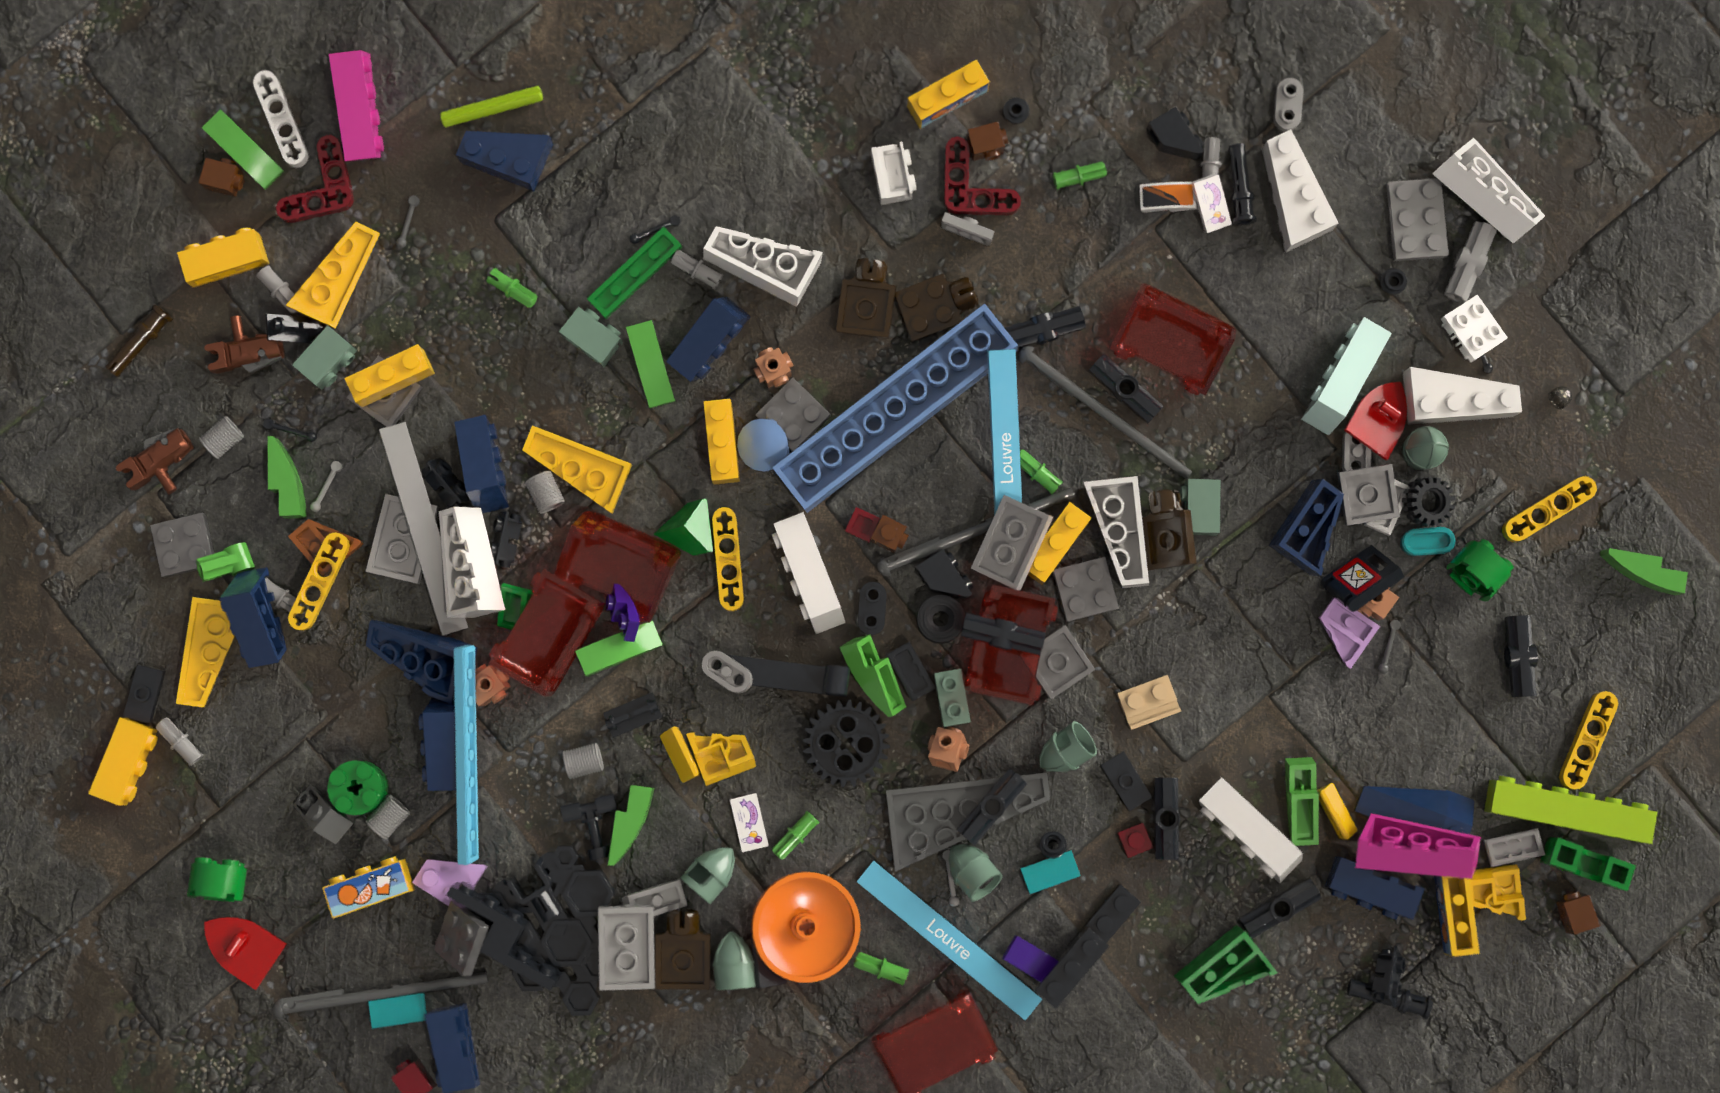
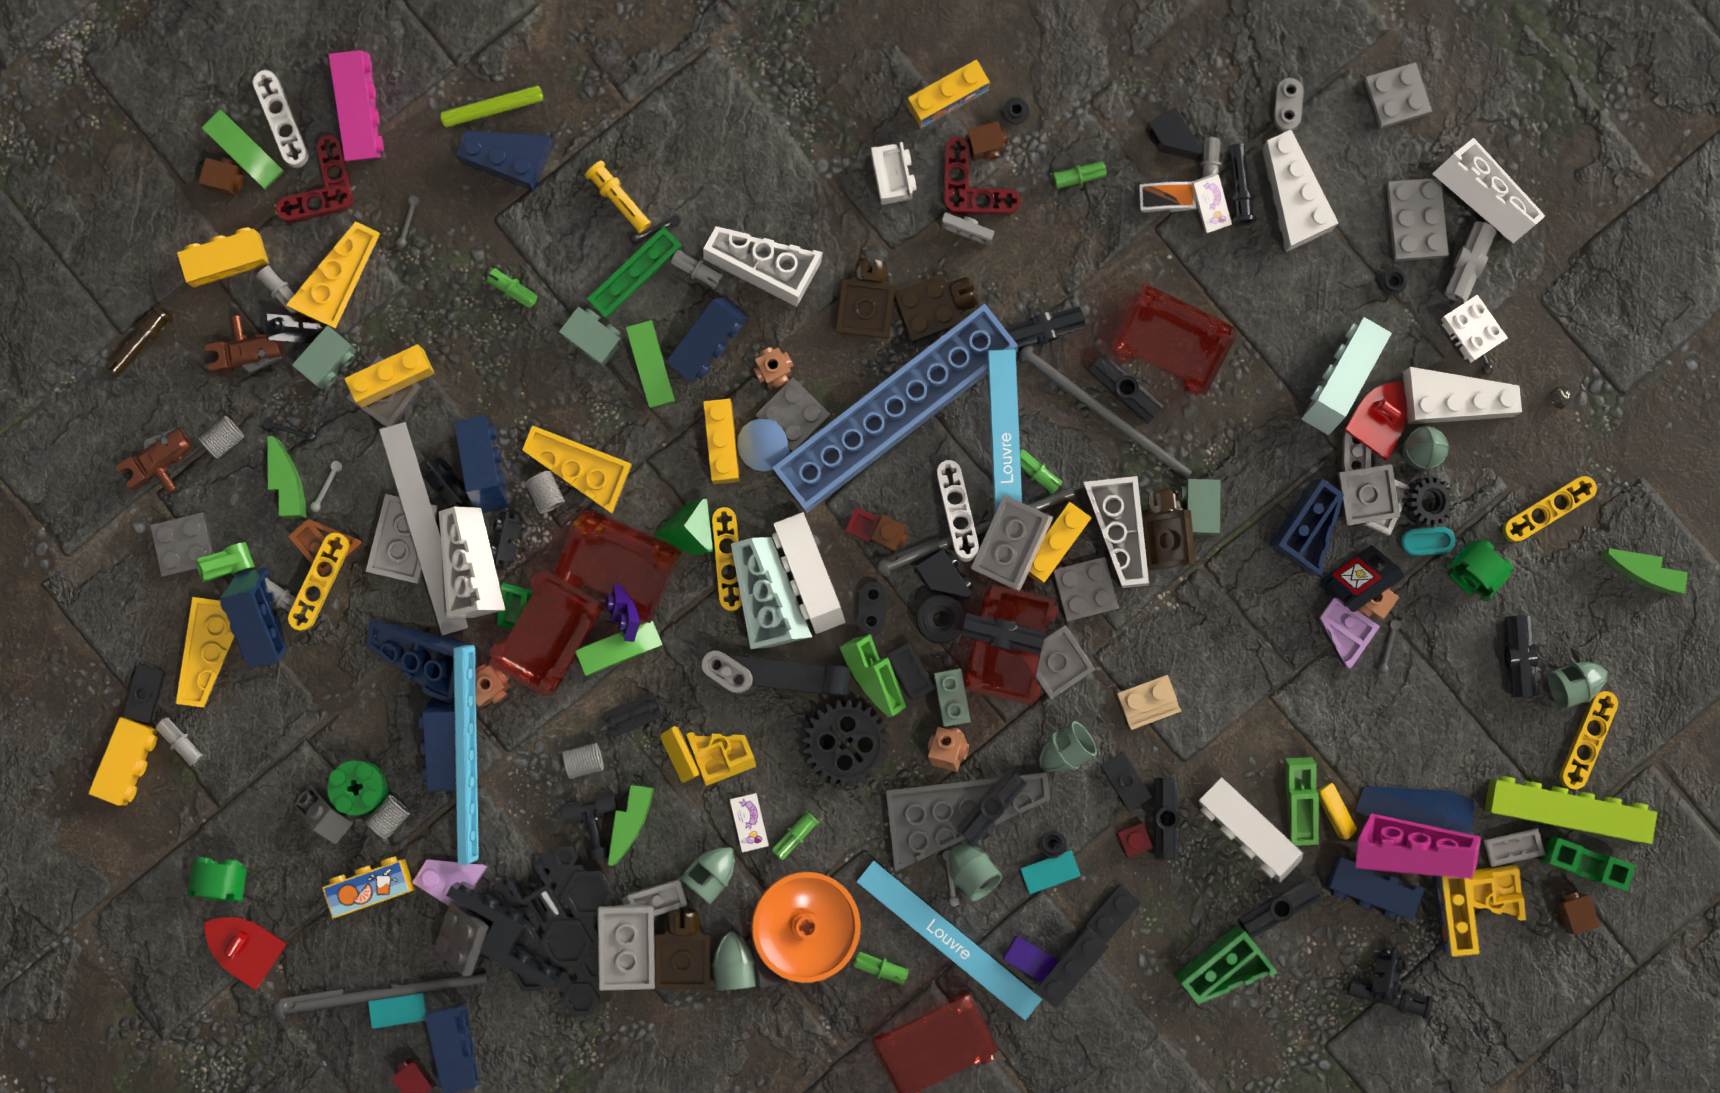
(612, 185): none -> yellow pin
(767, 595): none -> light aqua wedge
(959, 510): none -> white beam
(1398, 95): none -> light grey plate
(1576, 683): none -> sand green helmet

